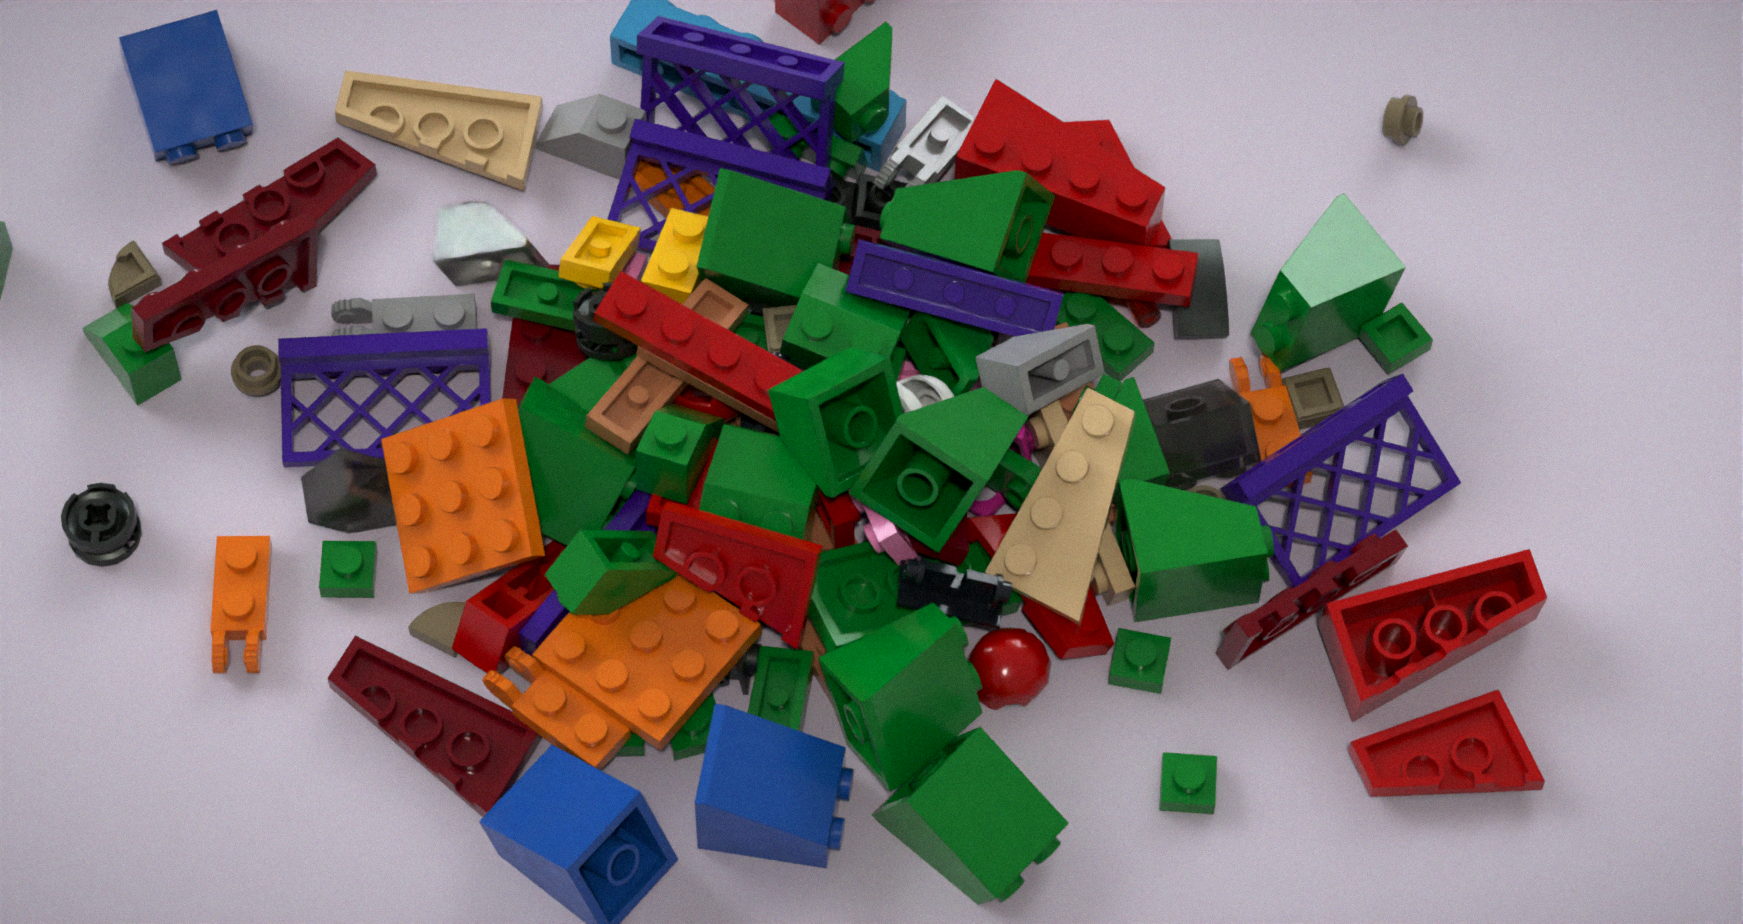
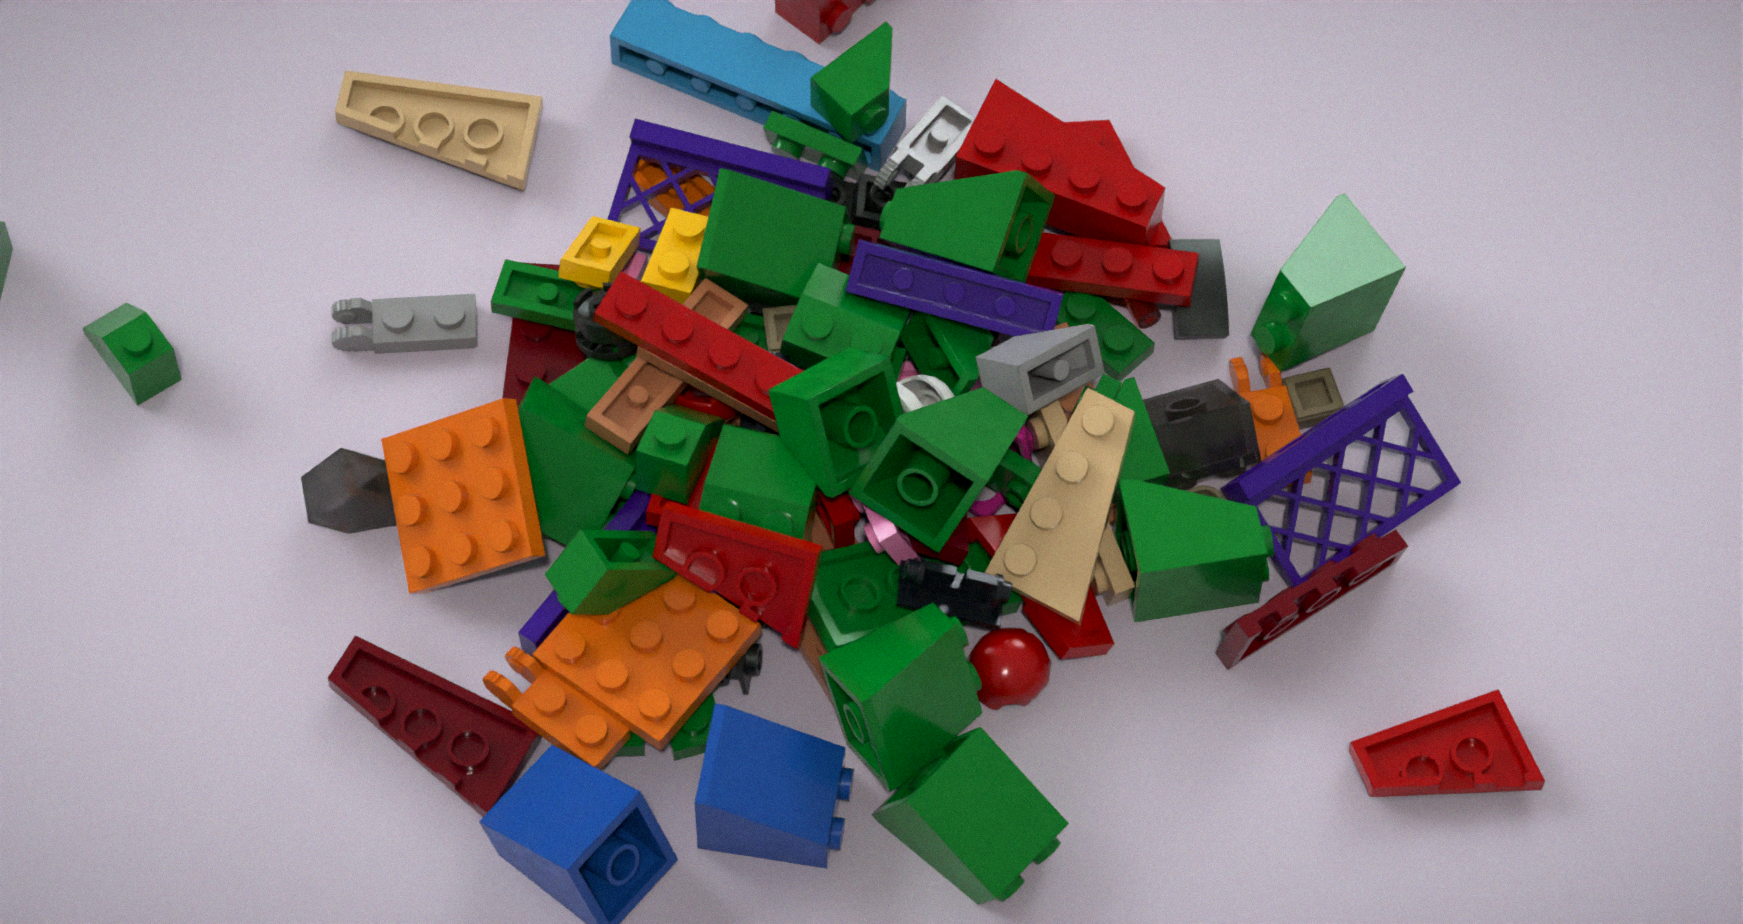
(116, 520): pearl dark grey wheel -> none
(131, 275): dark tan tile -> none
(186, 87): blue slope -> none
(221, 289): dark red wing -> none
(240, 598): orange hinge -> none
(252, 359): dark tan plate -> none
(315, 185): dark red wing -> none
(348, 569): green plate -> none
(374, 356): dark purple fence -> none
(438, 626): dark tan tile -> none
(475, 243): clear smoke slope -> none
(501, 609): red slope -> none
(591, 133): light grey slope -> none
(735, 60): dark purple fence -> none
(782, 686): green plate -> none
(1139, 660): green plate -> none
(1188, 783): green plate -> none
(1395, 337): green plate -> none
(1402, 119): dark tan plate -> none
(1421, 627): red wedge -> none

